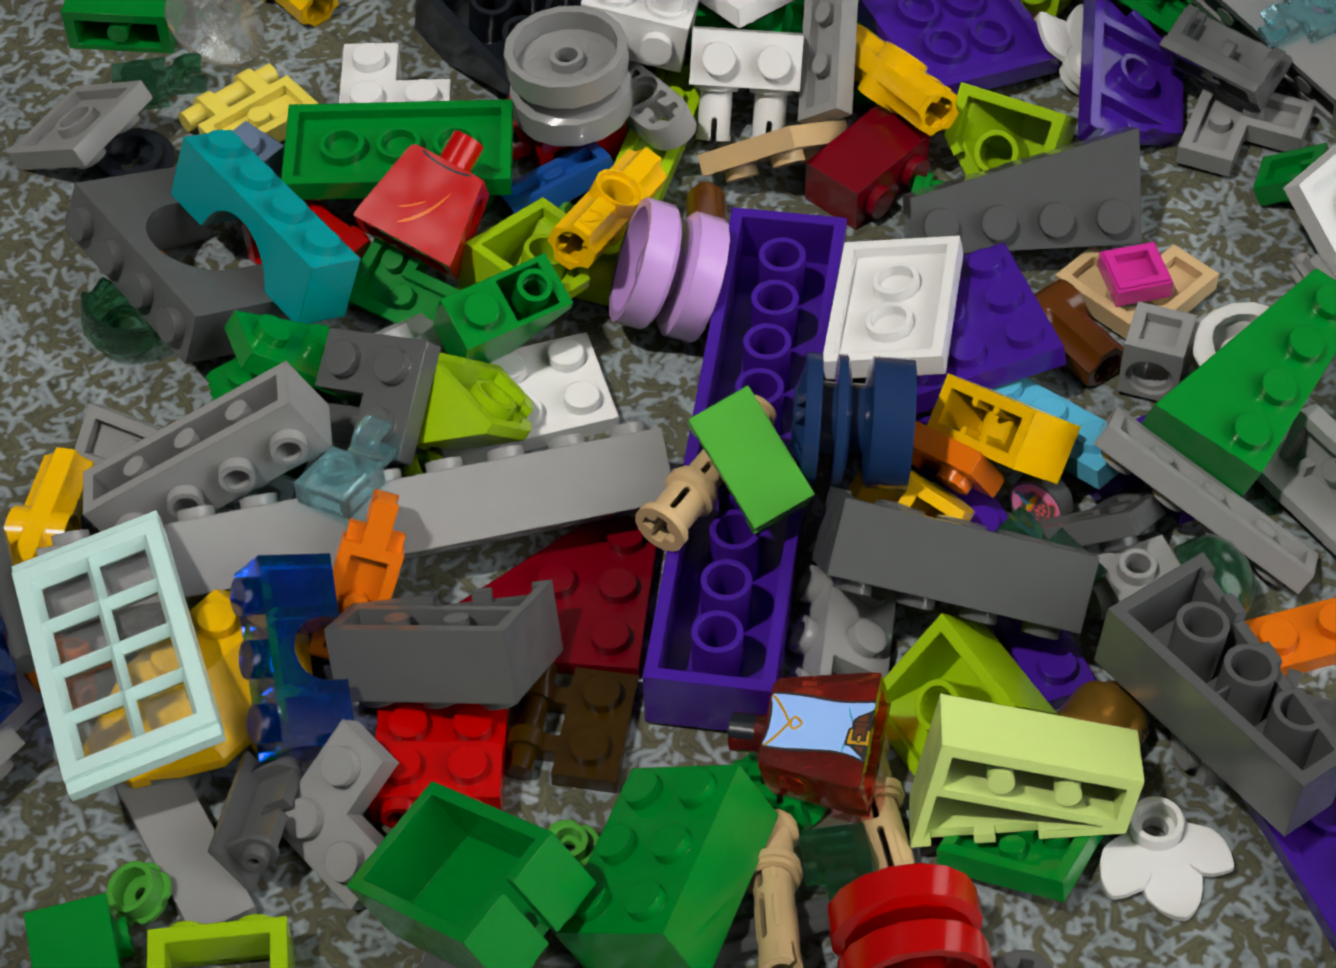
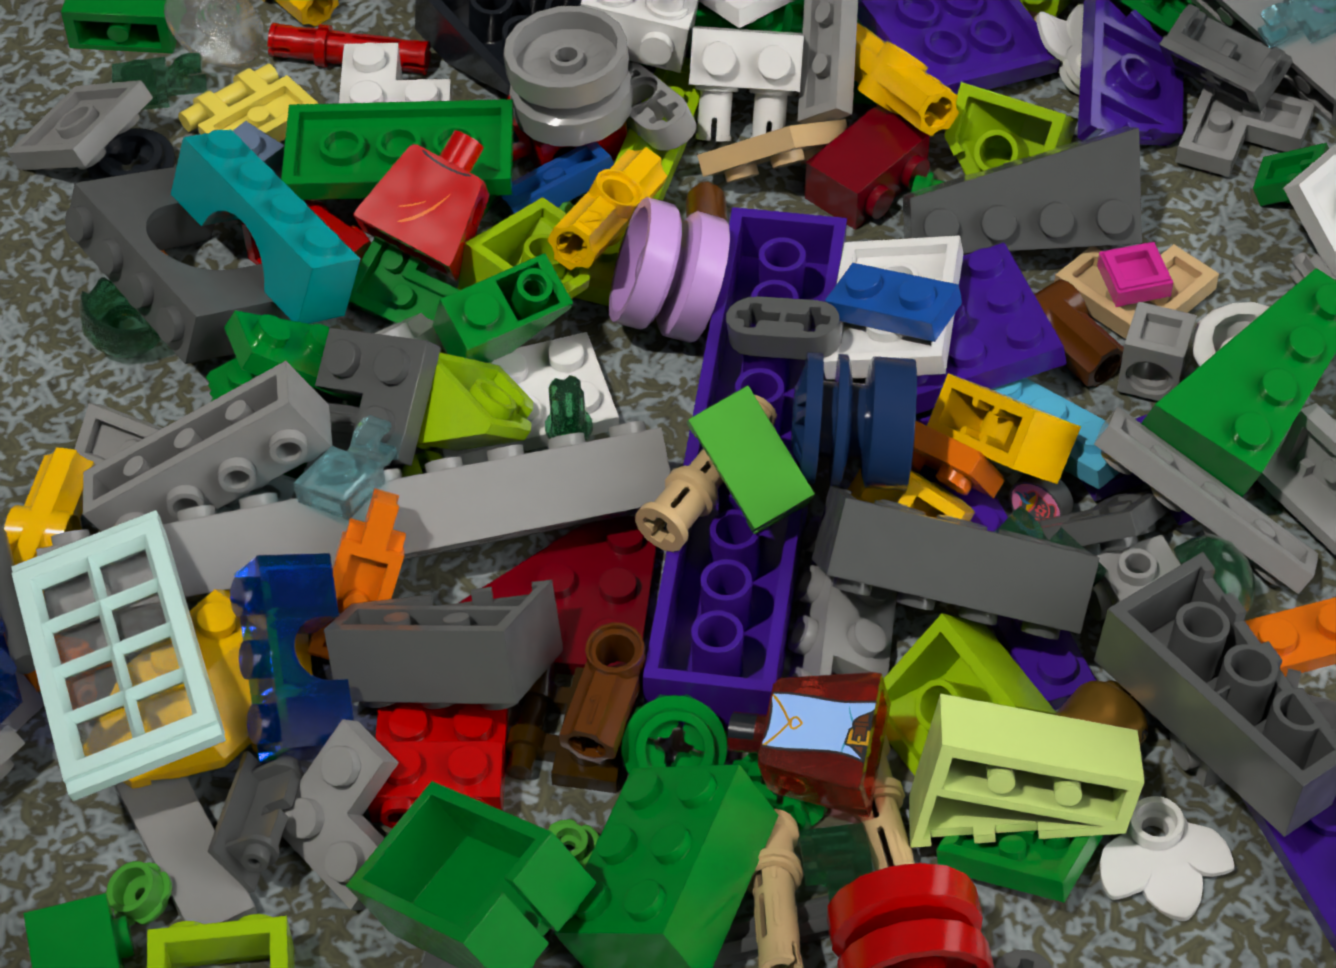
(326, 46): none -> red pin
(567, 409): none -> clear green axle
(605, 693): none -> reddish brown piece
(658, 718): none -> green gear
(783, 327): none -> dark grey beam
(895, 301): none -> blue plate

